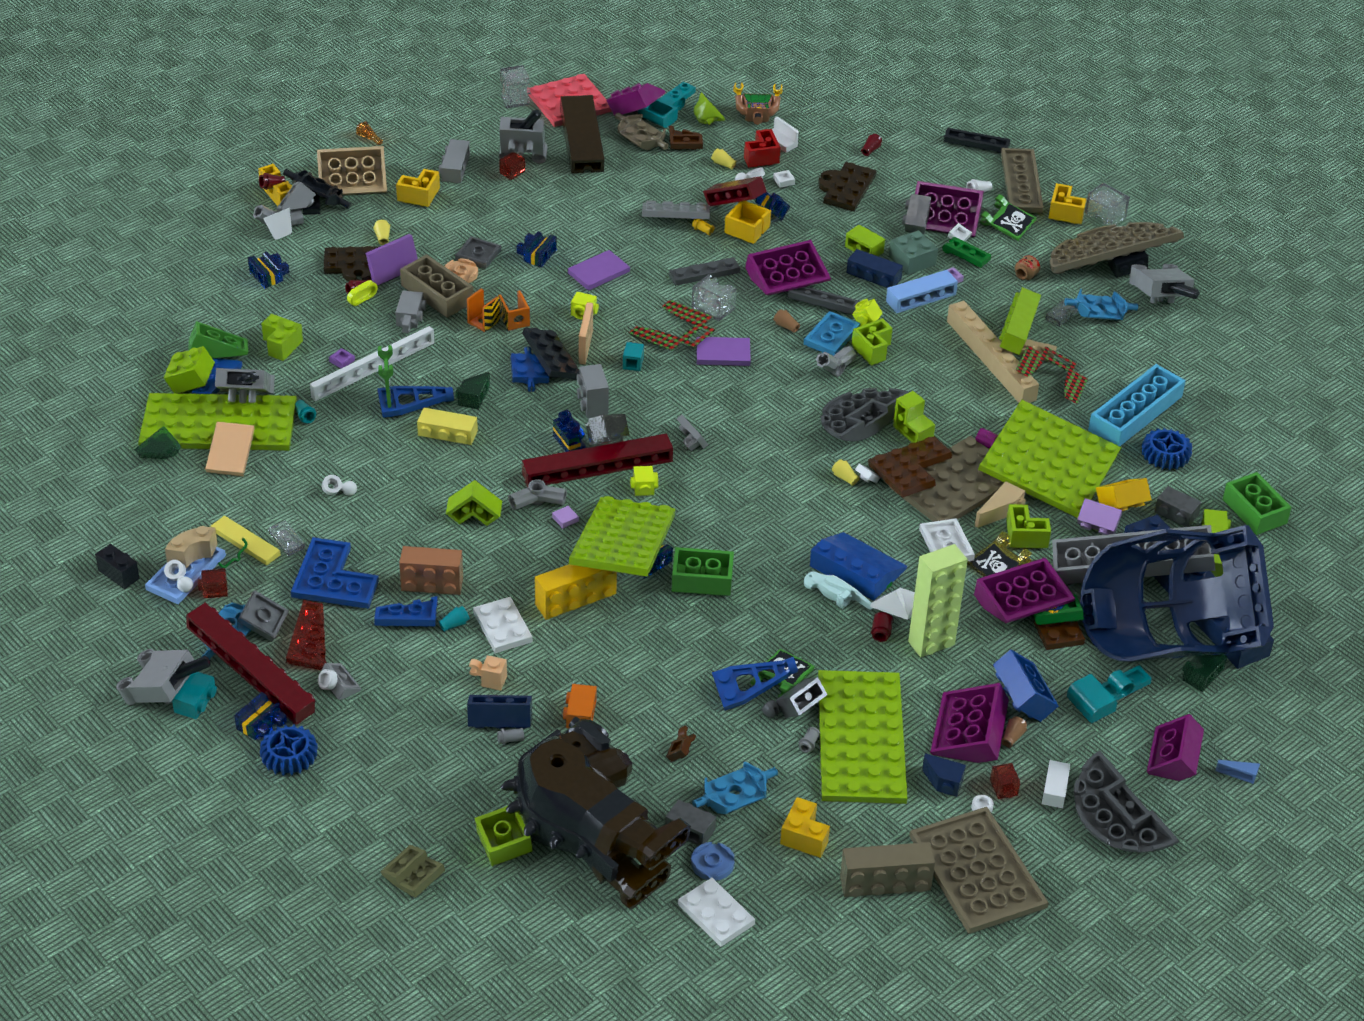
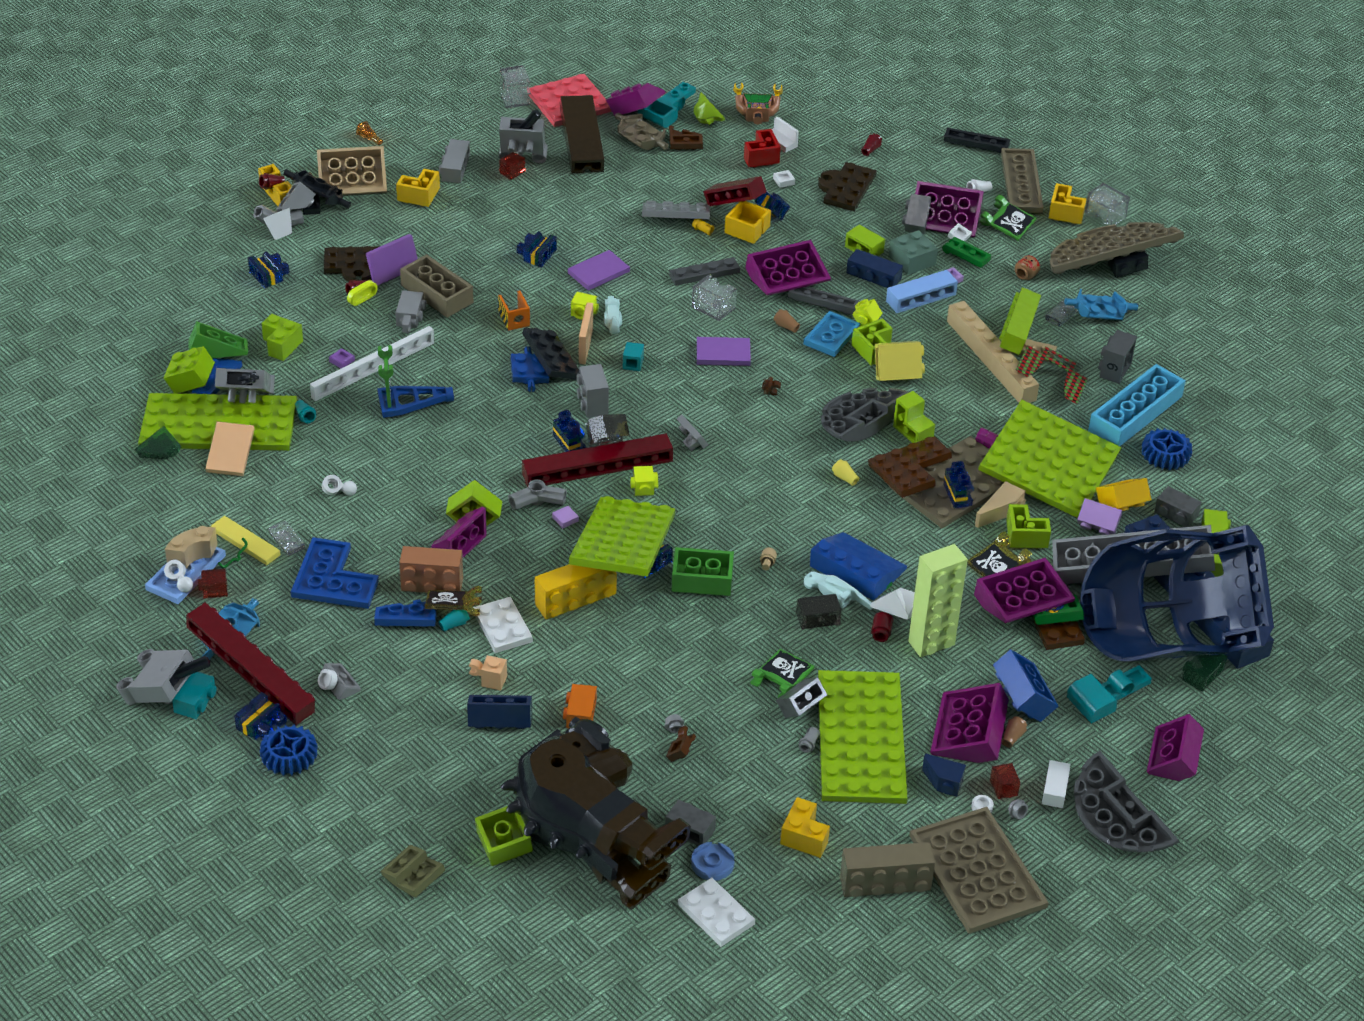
(117, 566): black brick -> none
(263, 615): flat silver tile -> none
(308, 638): clear red wing -> none
(382, 231): light yellow cone -> none
(447, 426): light yellow brick -> none
(454, 600): none -> flag
(464, 269): light nougat tile -> none
(465, 533): none -> magenta slope
(473, 391): clear green slope -> none
(477, 310): orange piece -> none
(479, 251): flat silver tile -> none
(512, 735): light grey pin -> none
(612, 315): none -> light aqua animal
(669, 341): piece -> none
(673, 723): none -> light grey plate
(722, 158): light yellow cone -> none
(728, 688): blue plate -> none
(748, 781): dark azure plate -> none
(753, 173): white plate -> none
(768, 558): none -> tan cylinder
(770, 386): none -> reddish brown plate
(771, 709): dark grey hinge -> none
(818, 611): none -> clear smoke brick
(837, 363): light grey piece -> none
(867, 474): white plate -> none
(899, 360): none -> light yellow brick
(946, 533): white plate -> none
(958, 485): none -> clear blue hips
(1018, 809): none -> light grey plate
(1117, 356): none -> dark grey brick
(1163, 282): light grey piece -> none
(1240, 770): medium blue piece -> none
(1256, 503): bright green brick -> none

